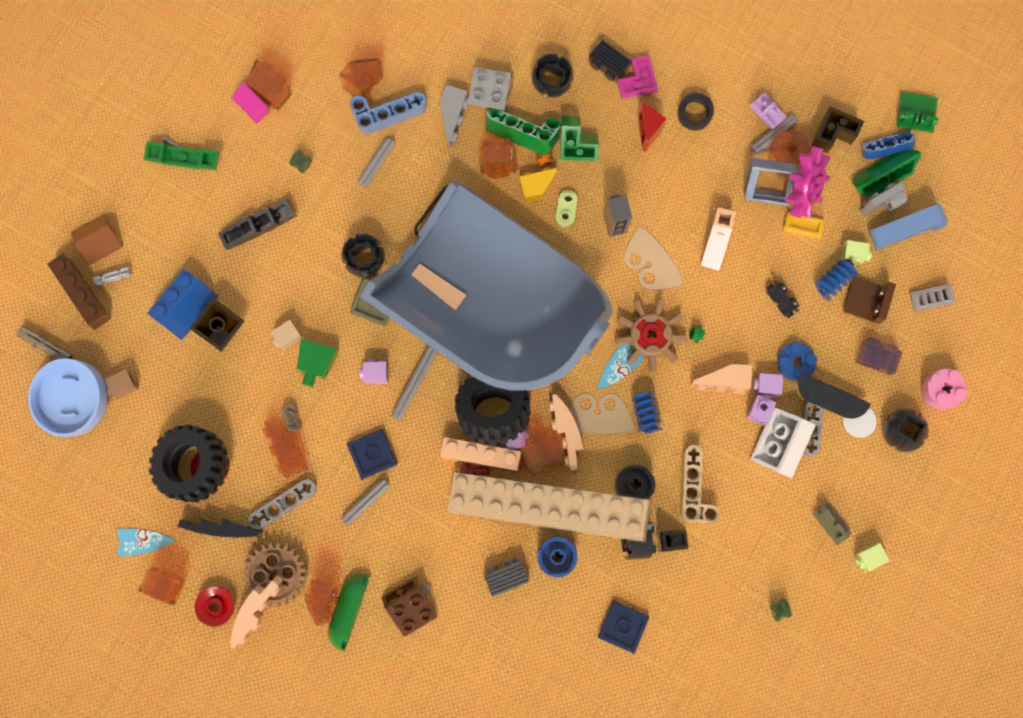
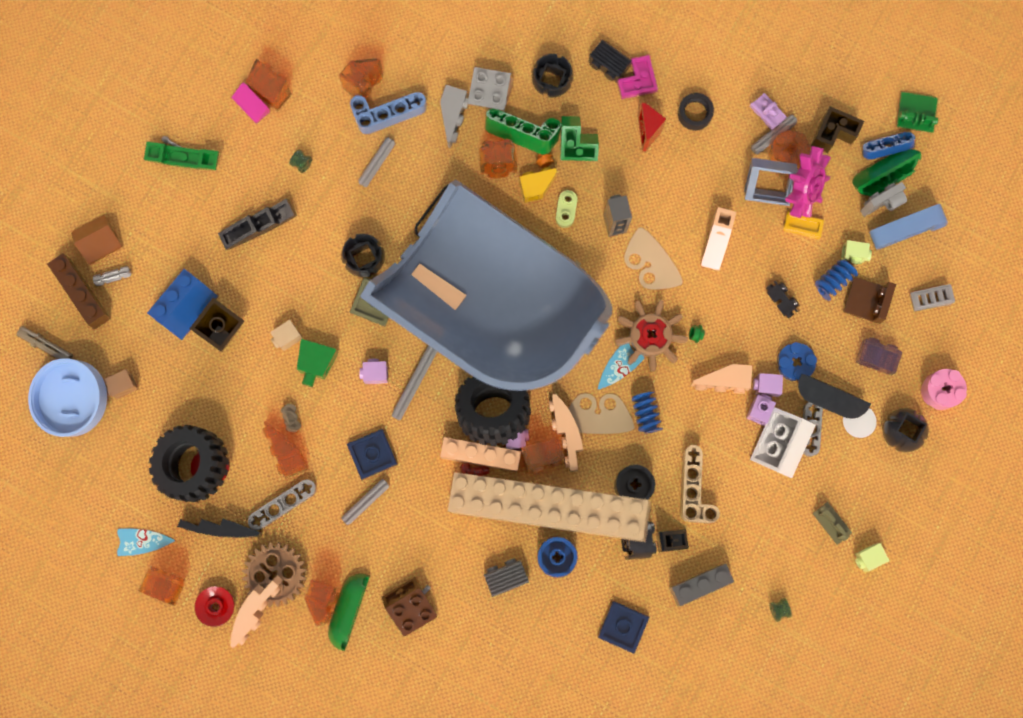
(701, 584): none -> dark grey brick

